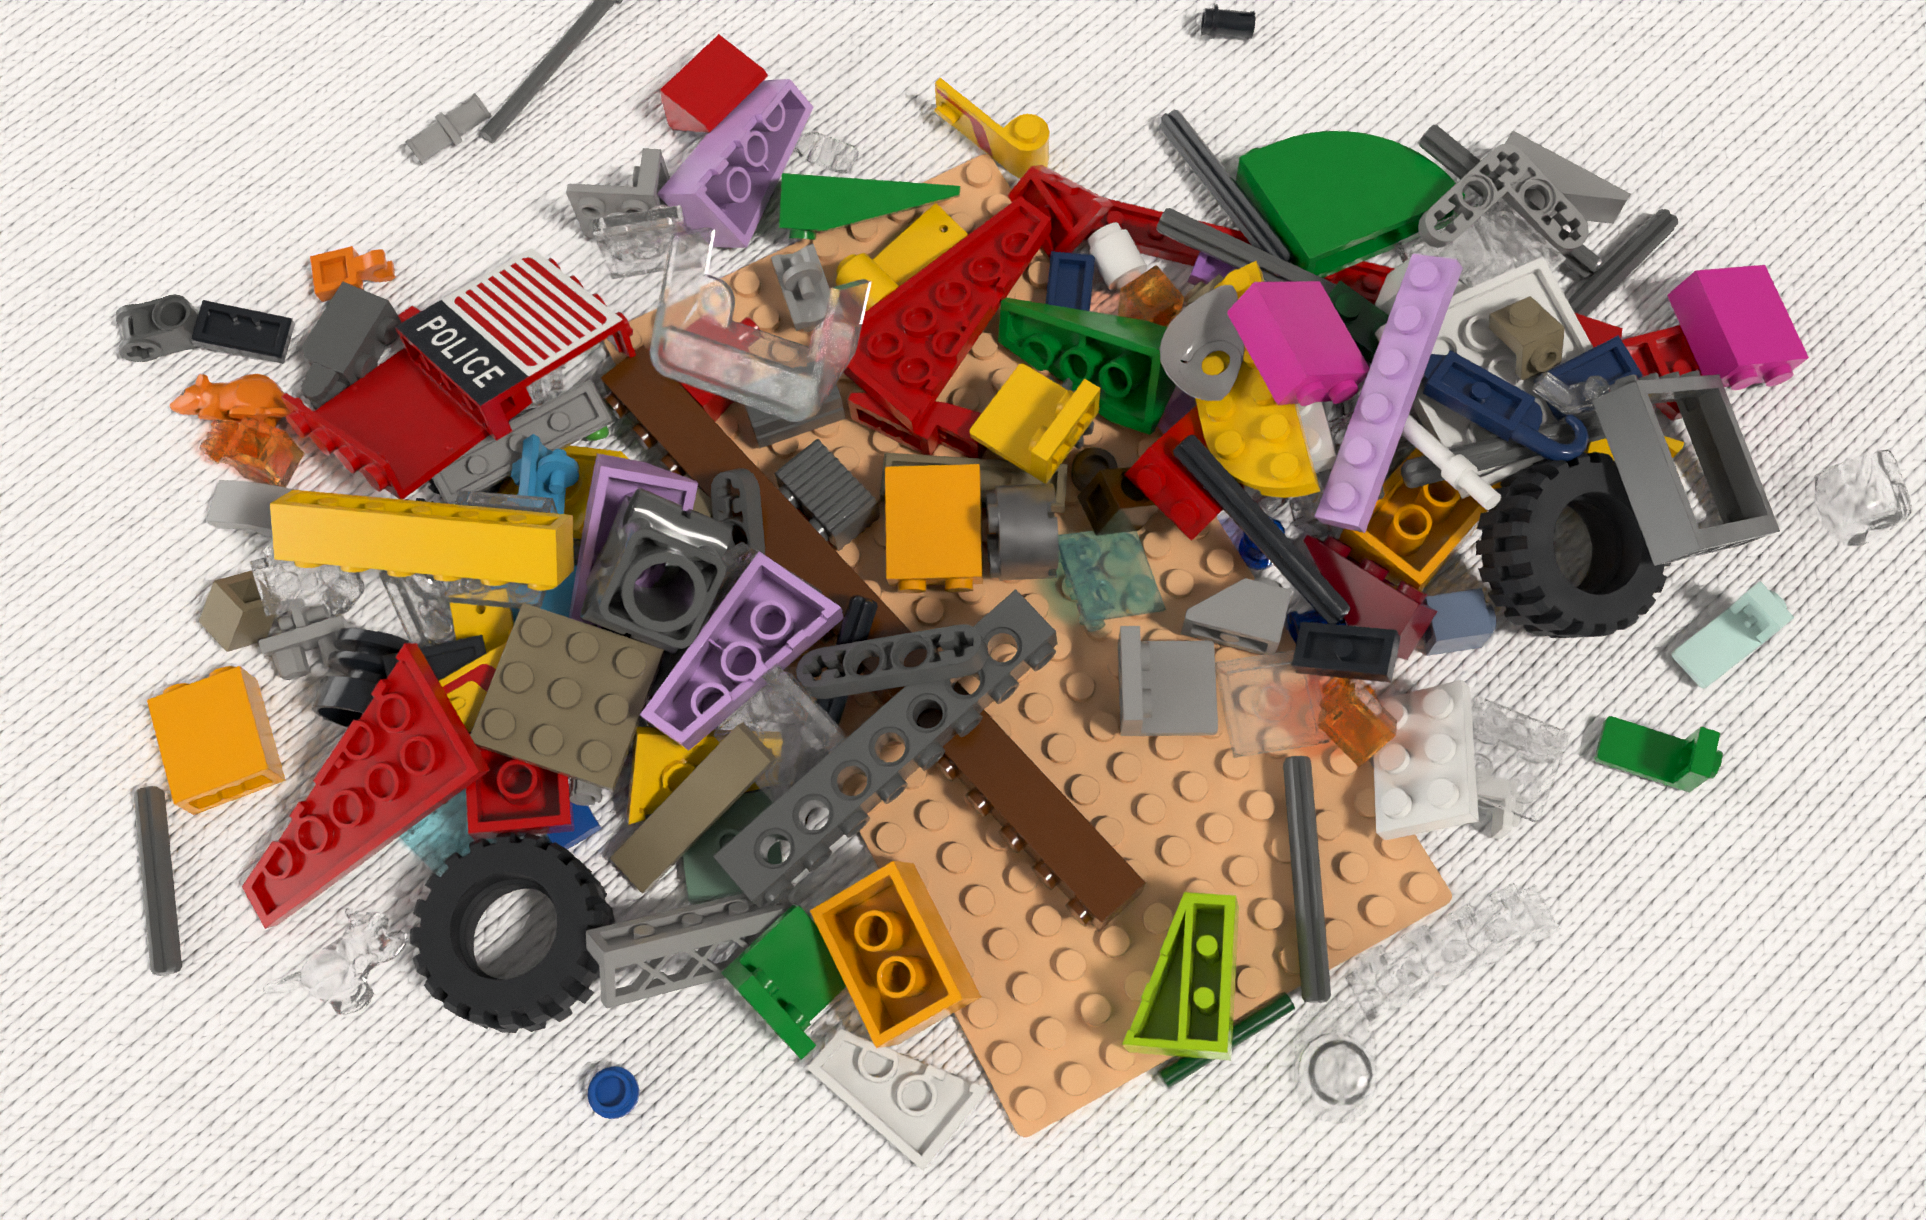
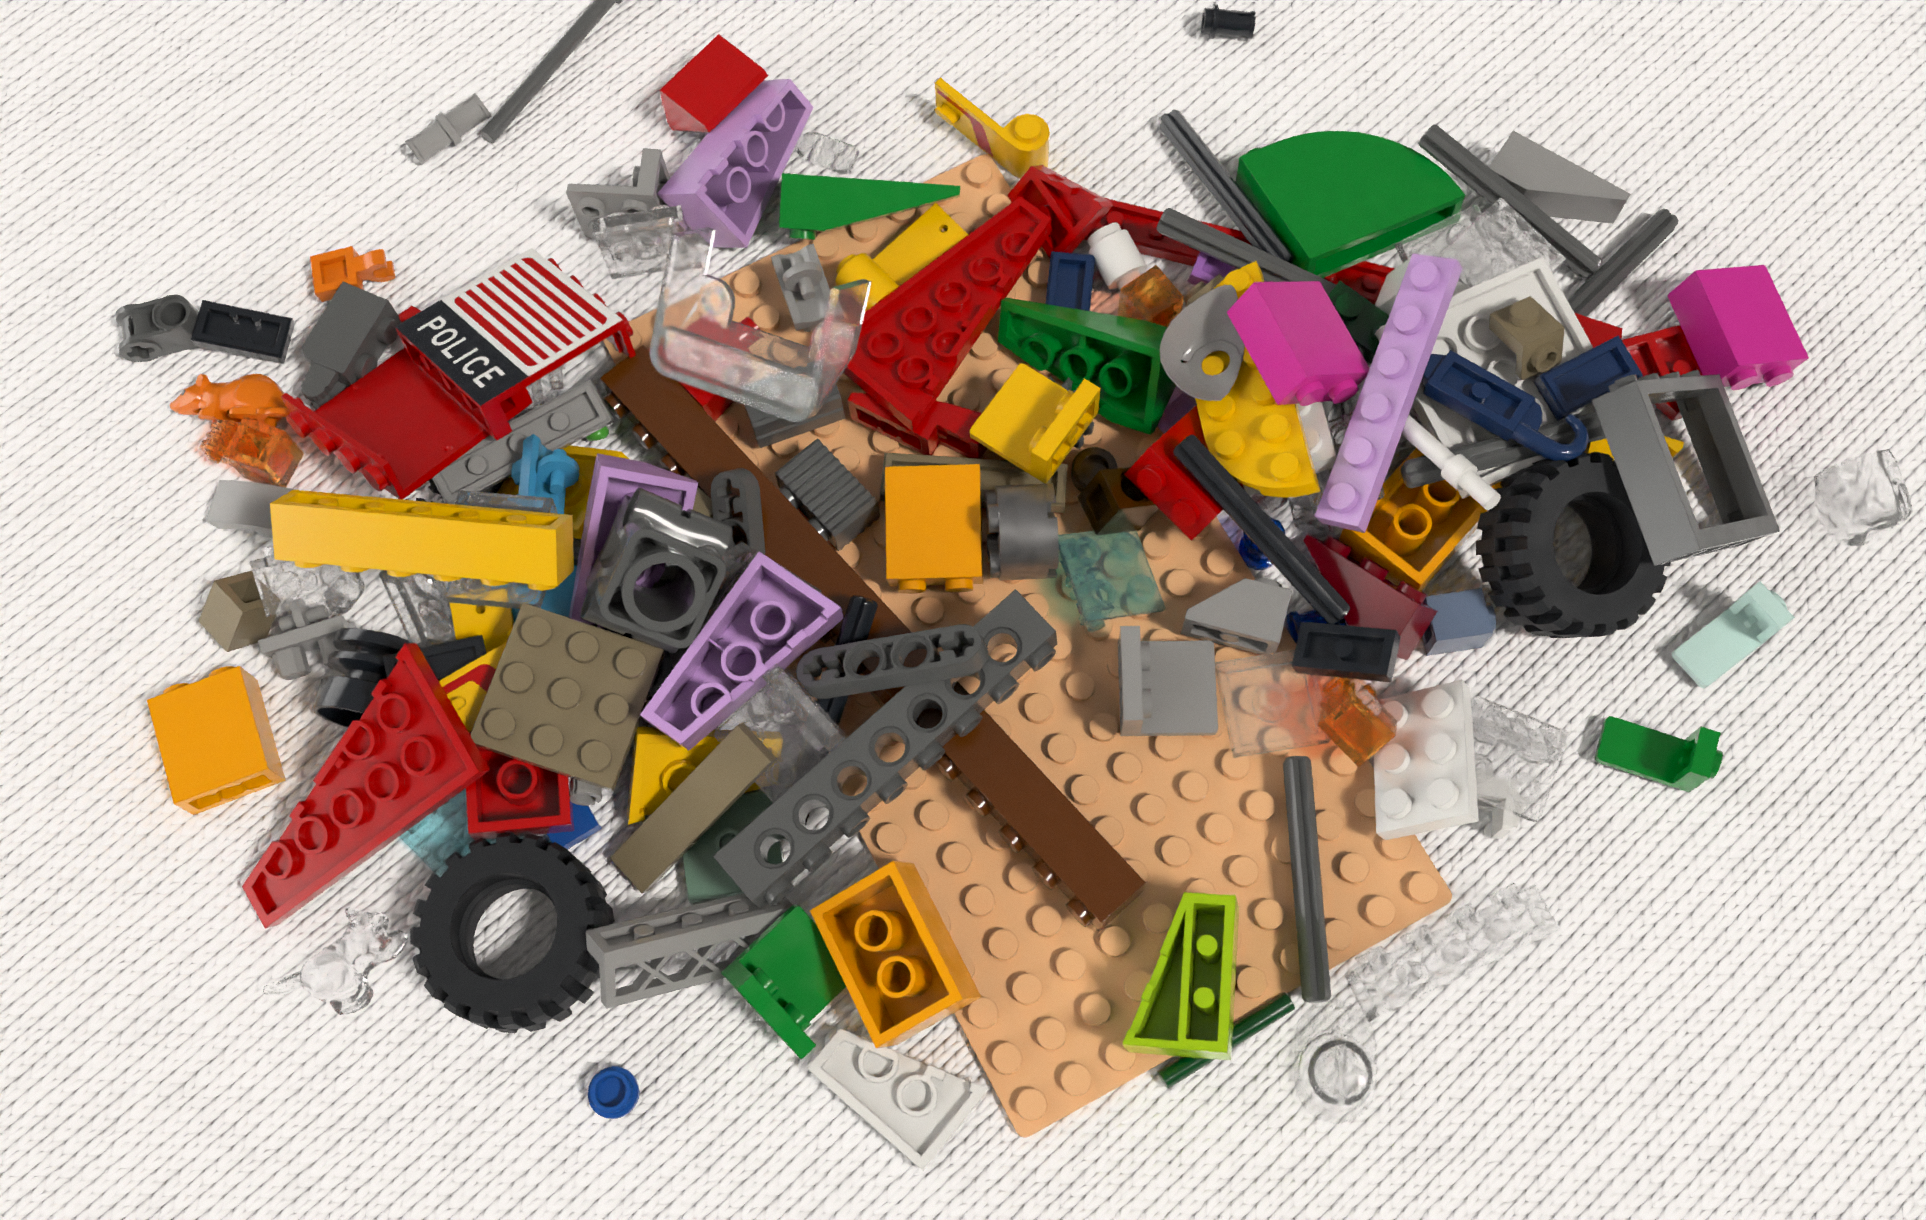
(157, 881): dark grey axle -> none
(1510, 186): light grey beam -> none
(1572, 398): clear arm -> none

